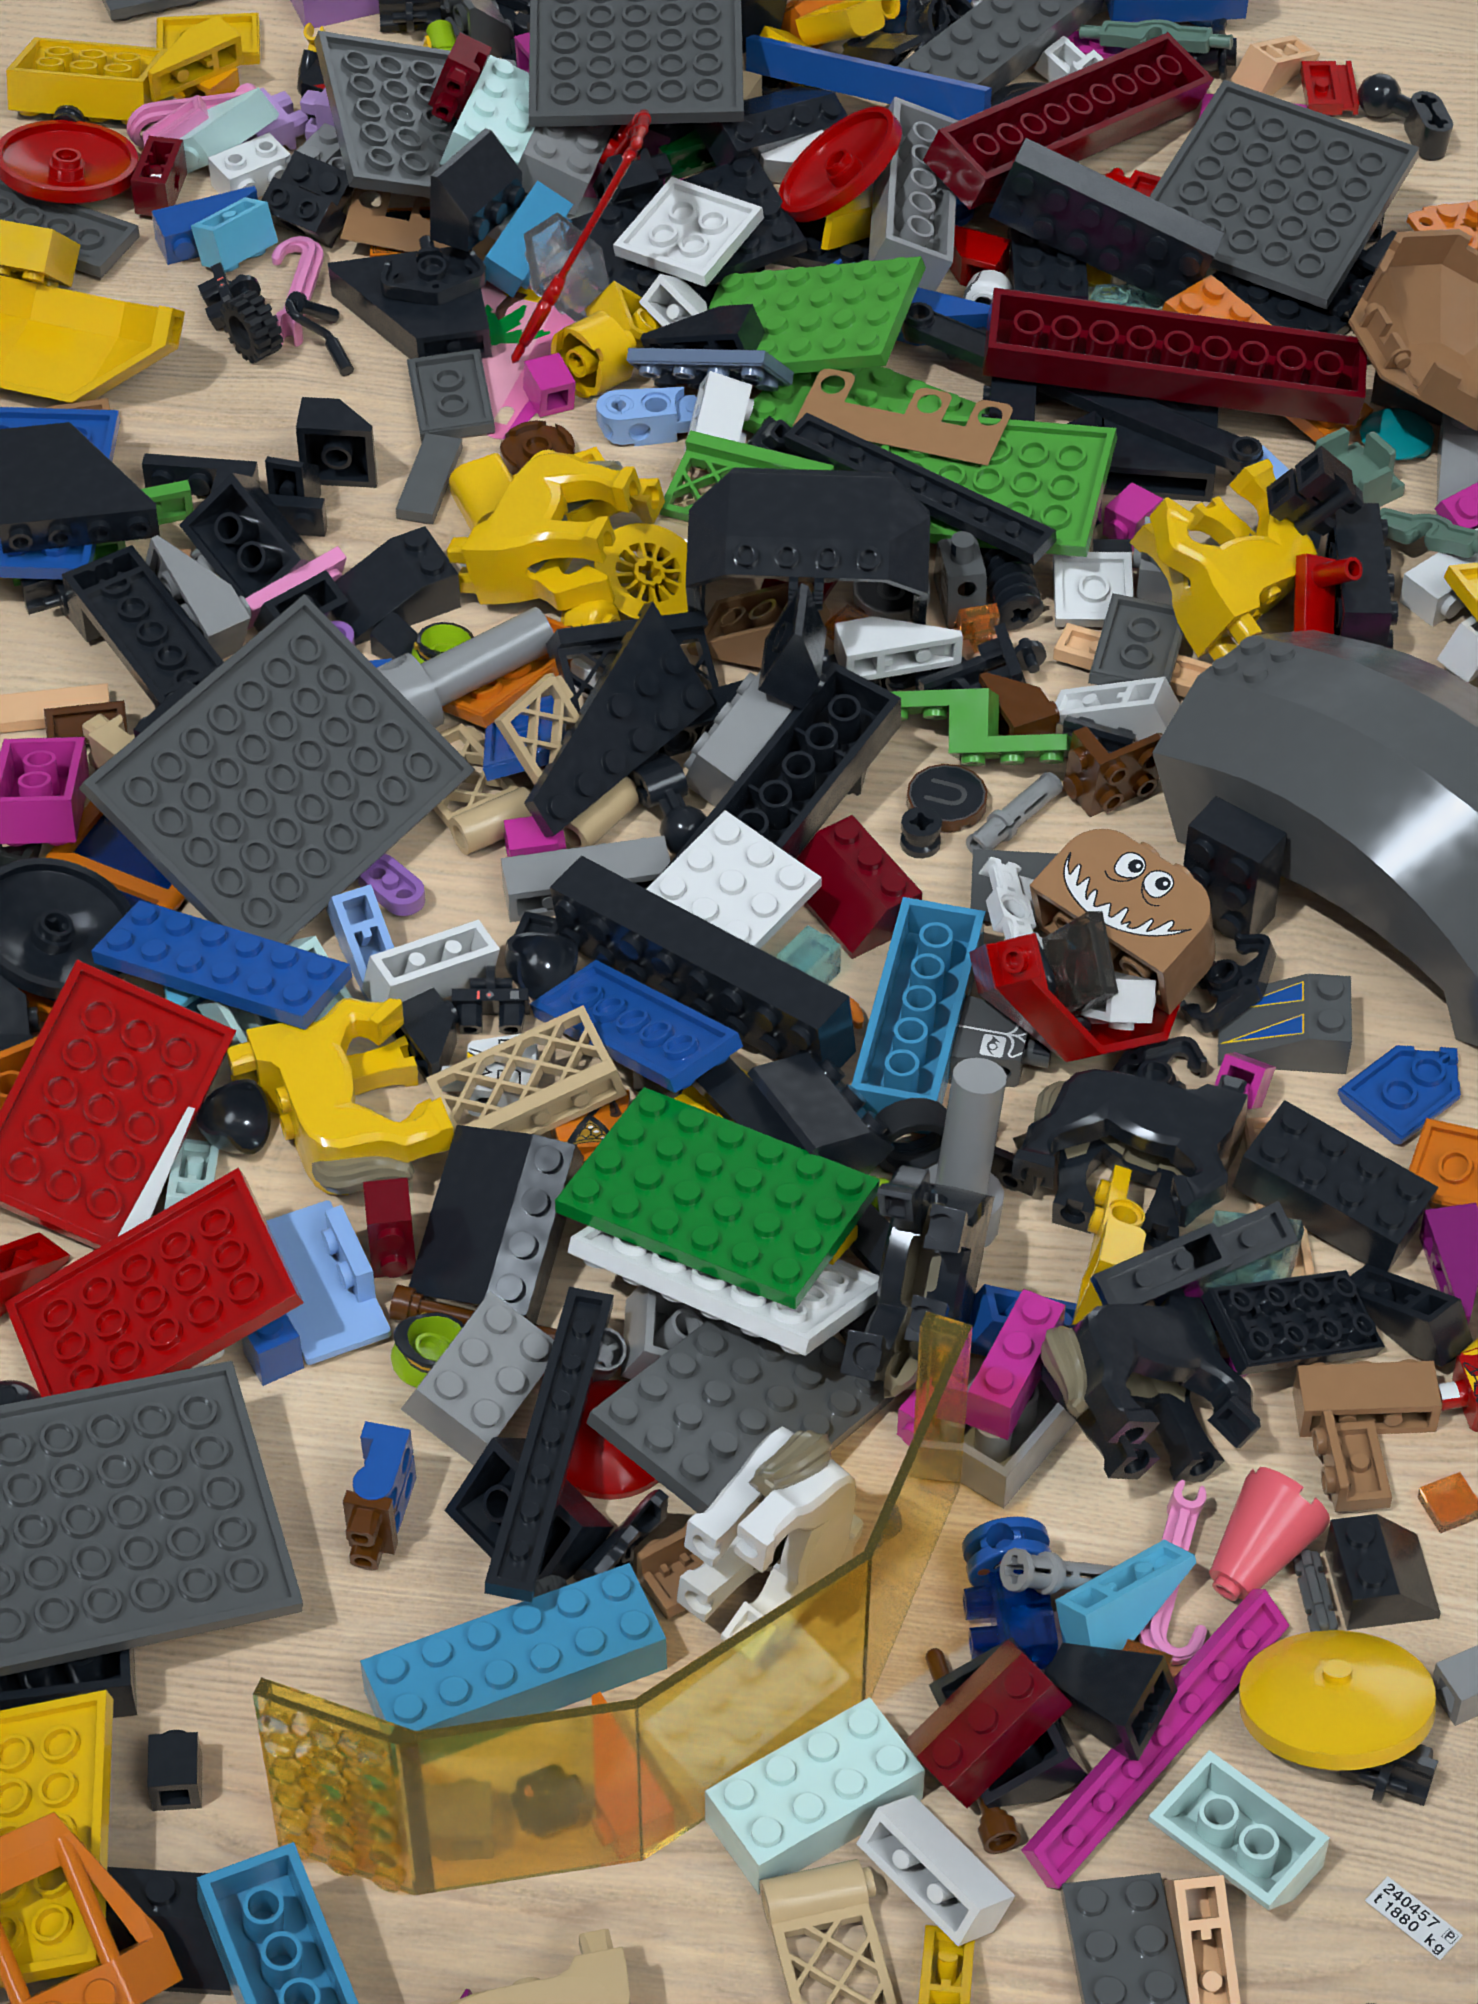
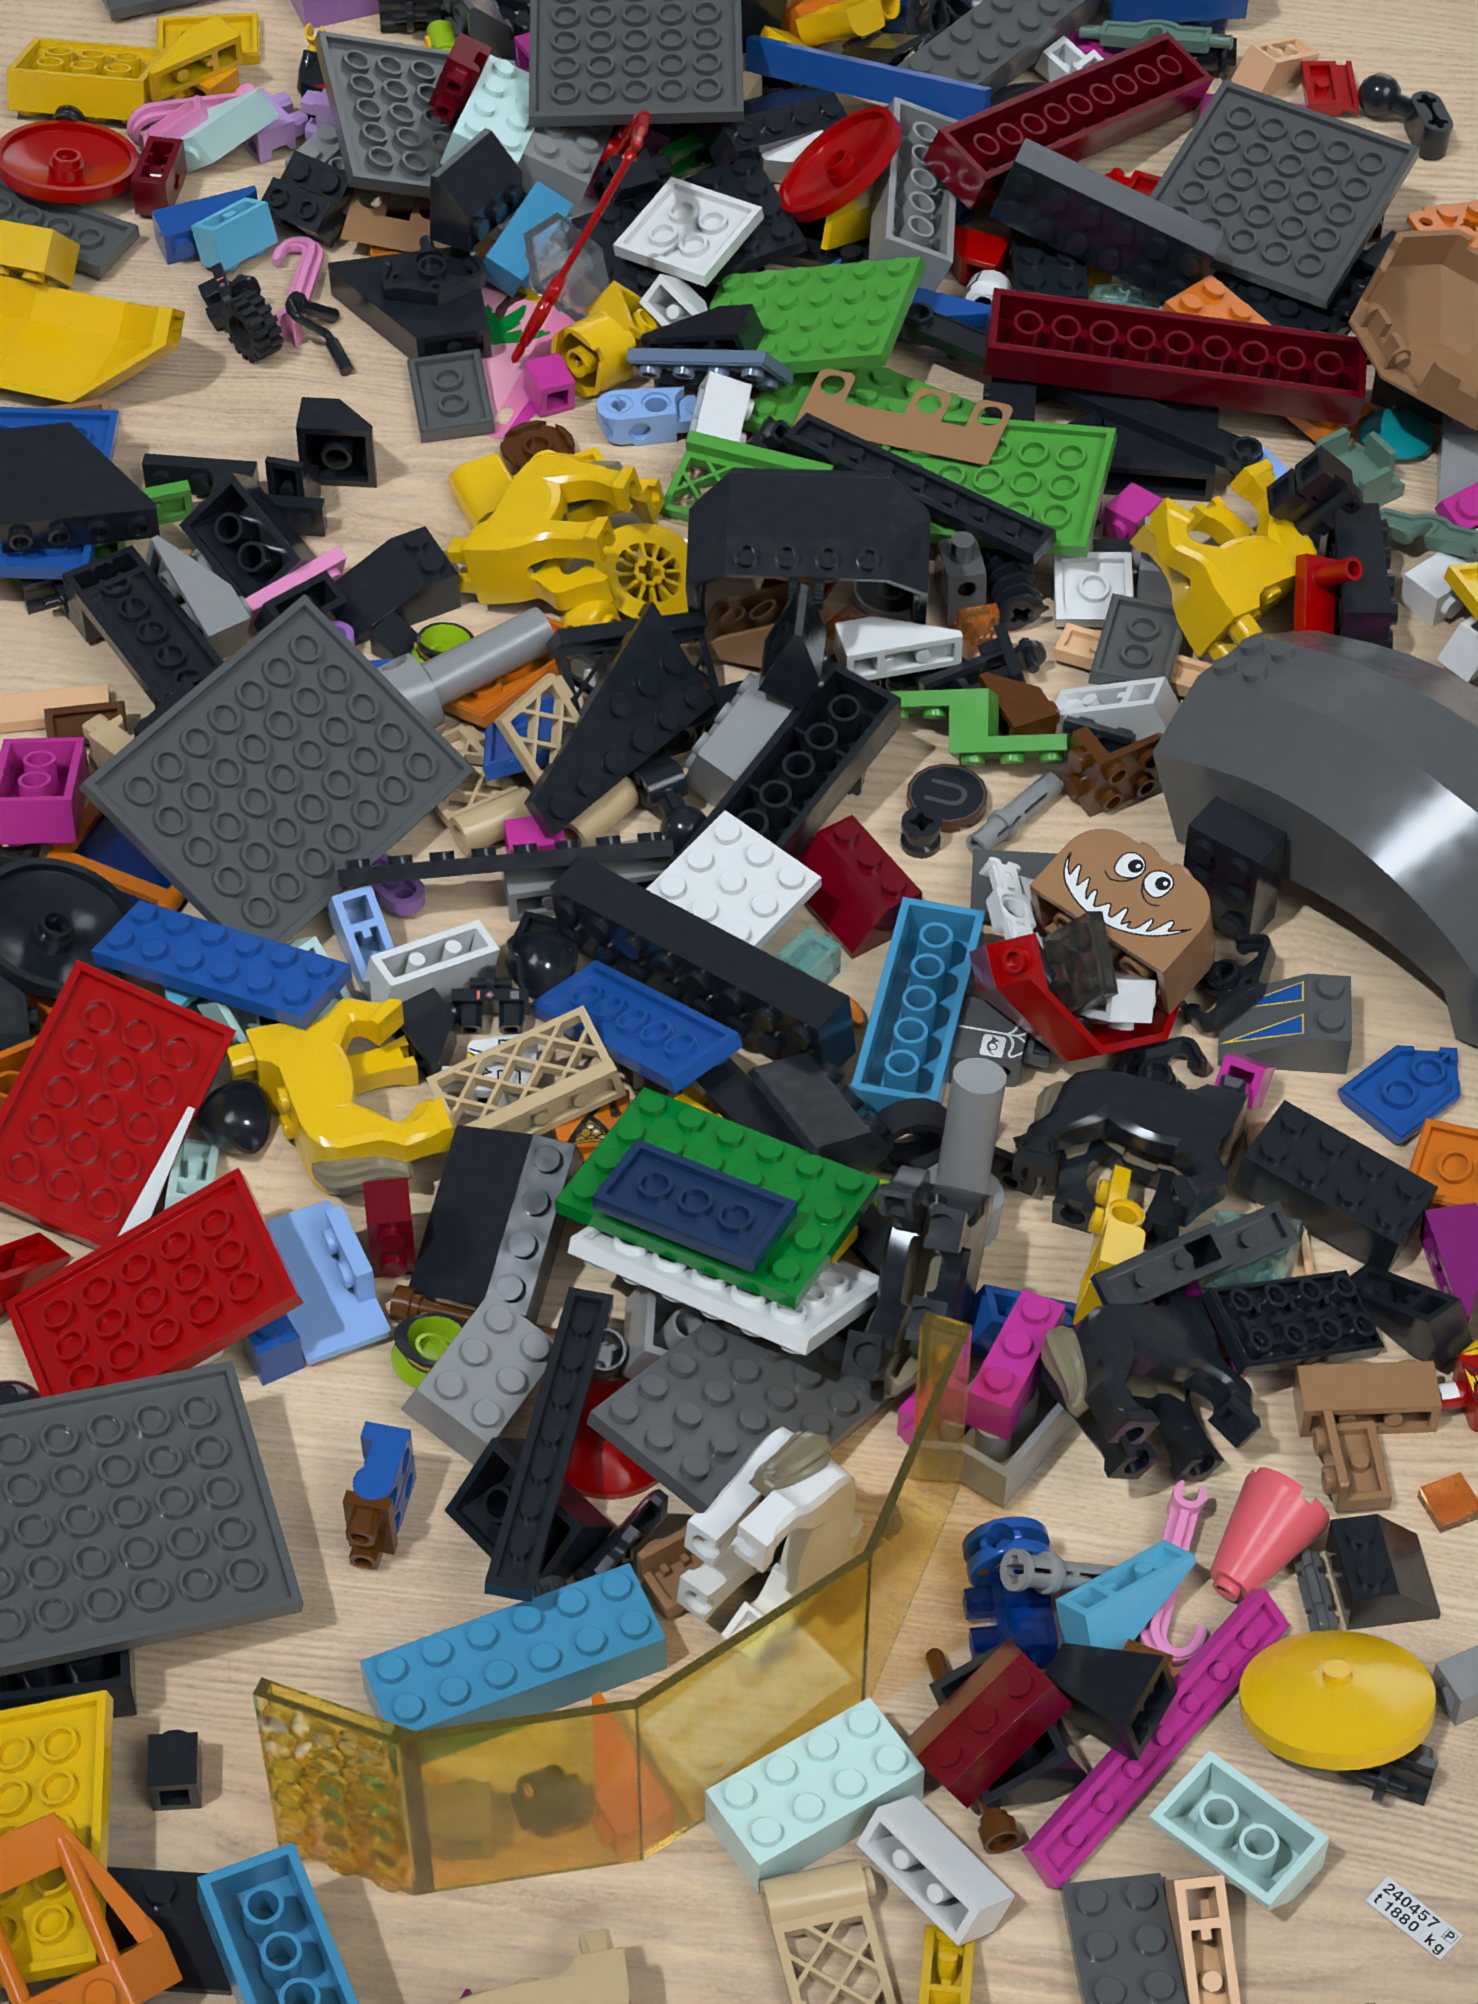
(248, 165): white brick -> none
(429, 478): dark grey tile -> none
(486, 861): none -> black plate
(695, 1205): none -> dark blue plate

